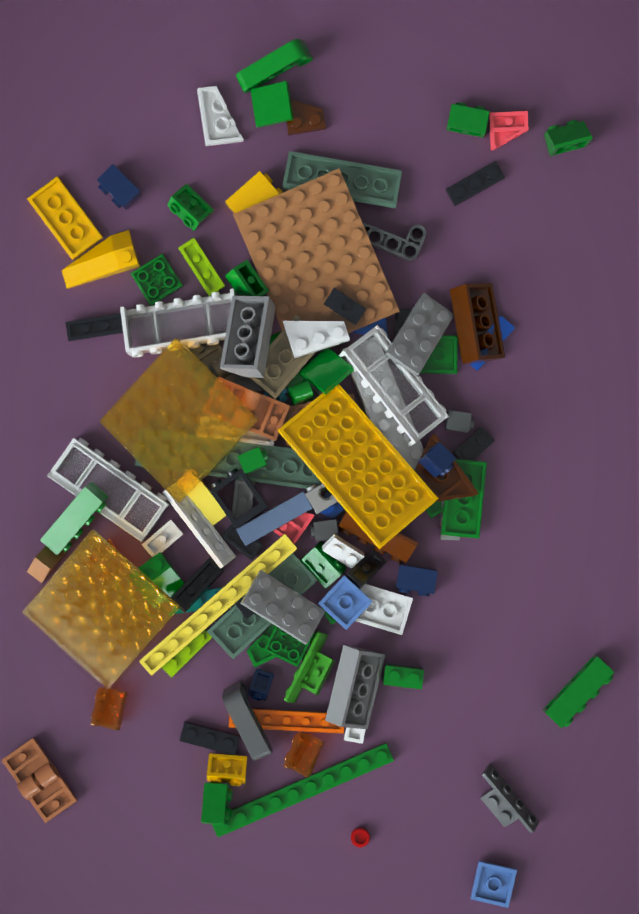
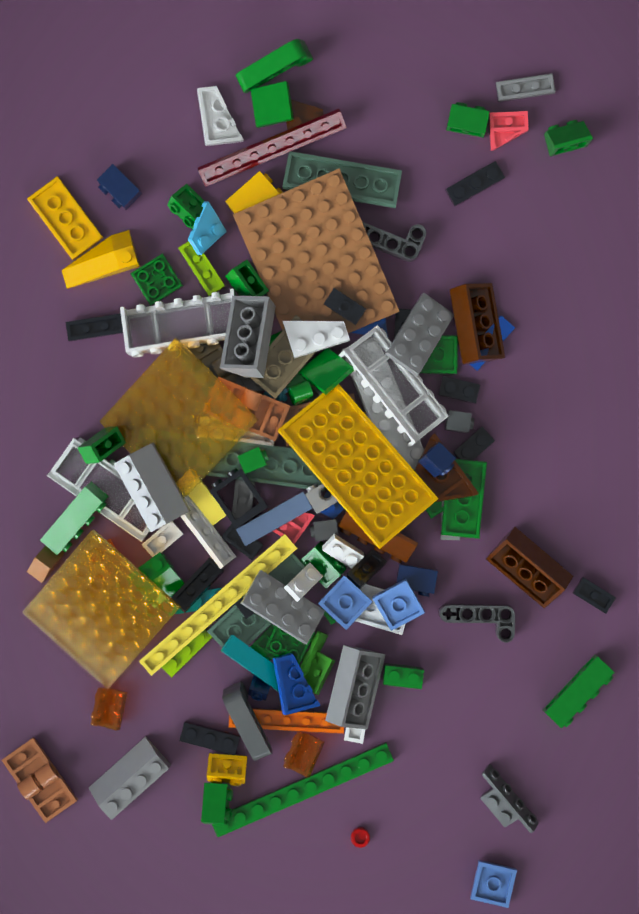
(101, 445): none -> green brick
(129, 778): none -> light grey slope
(151, 487): none -> light grey slope
(206, 229): none -> medium azure wing
(251, 660): none -> teal tile
(272, 147): none -> plate
(292, 686): none -> blue wing
(303, 582): none -> white plate
(398, 604): none -> medium blue plate
(459, 389): none -> black plate
(477, 618): none -> dark grey beam
(525, 87): none -> light grey tile
(530, 567): none -> reddish brown slope
(594, 595): none -> black plate

